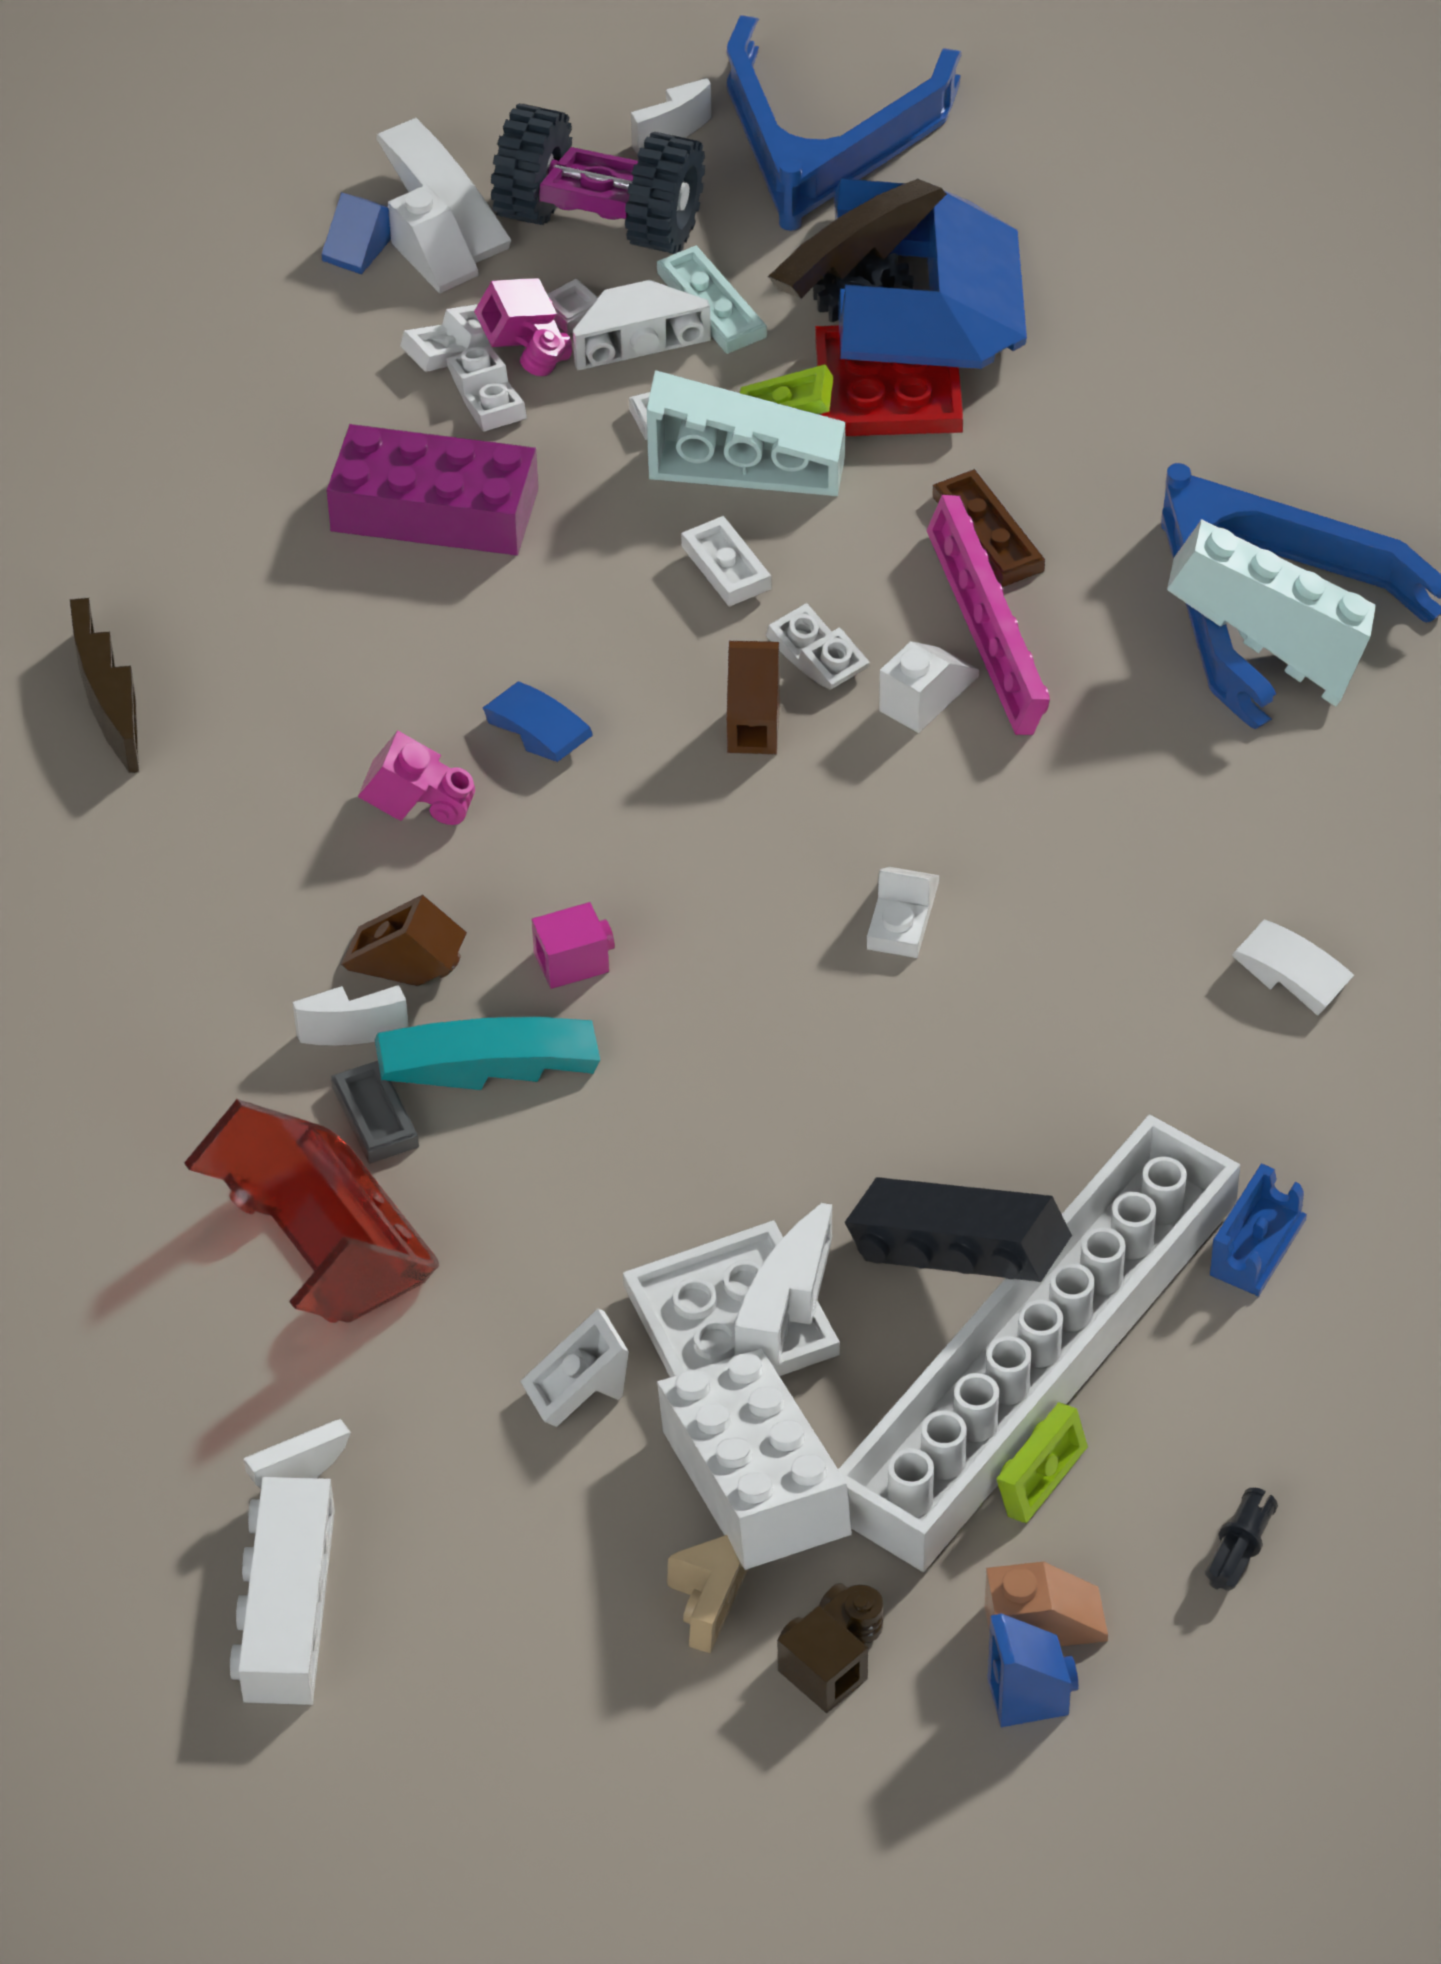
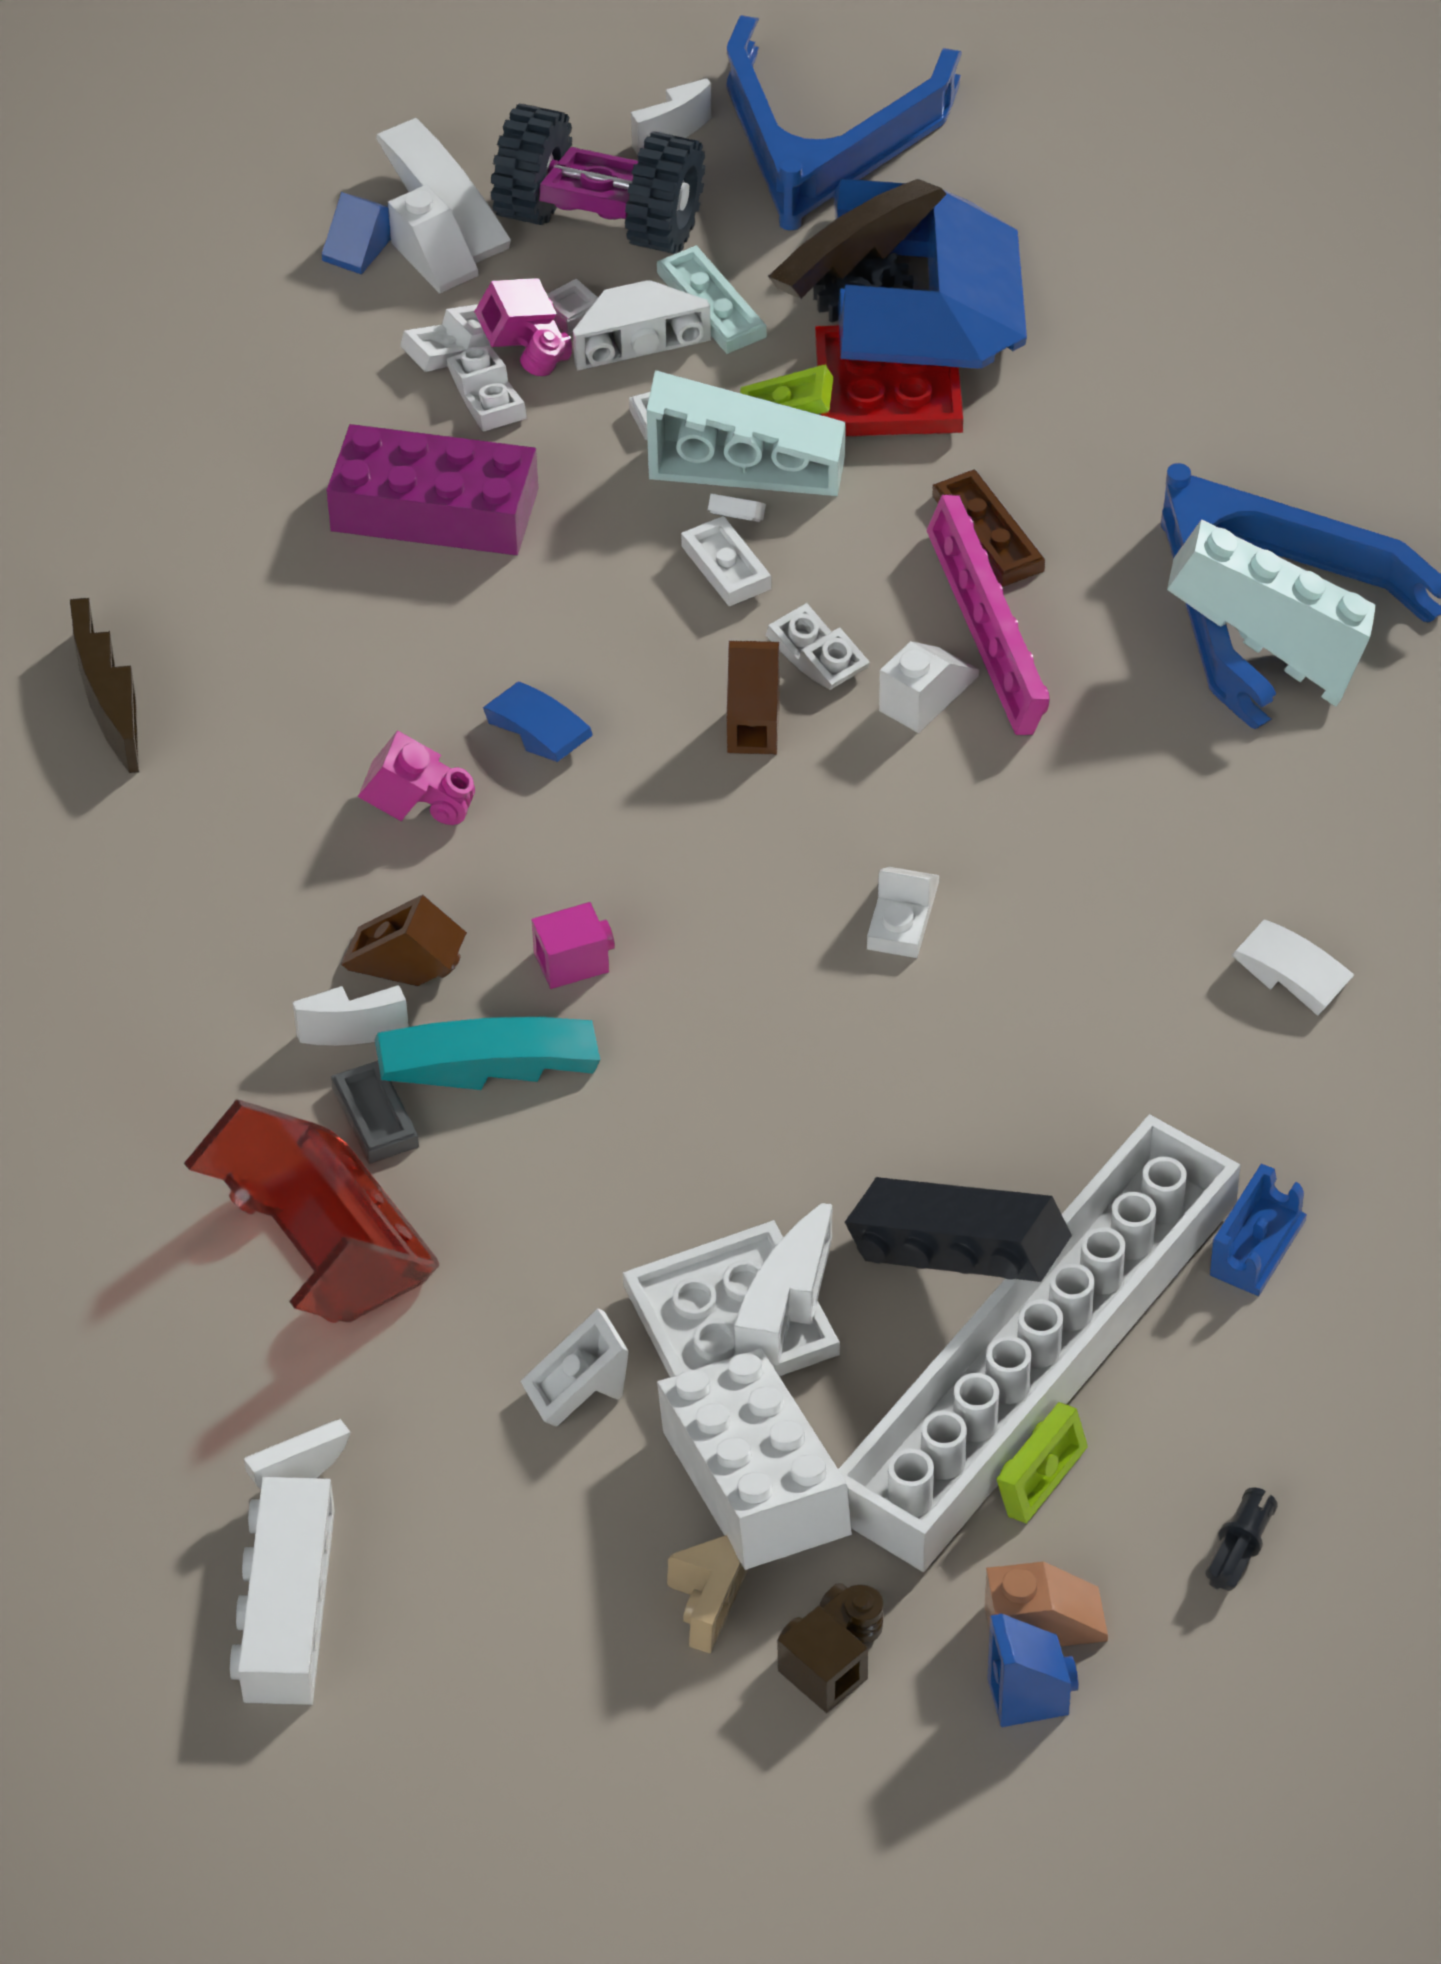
(736, 507): none -> white tile

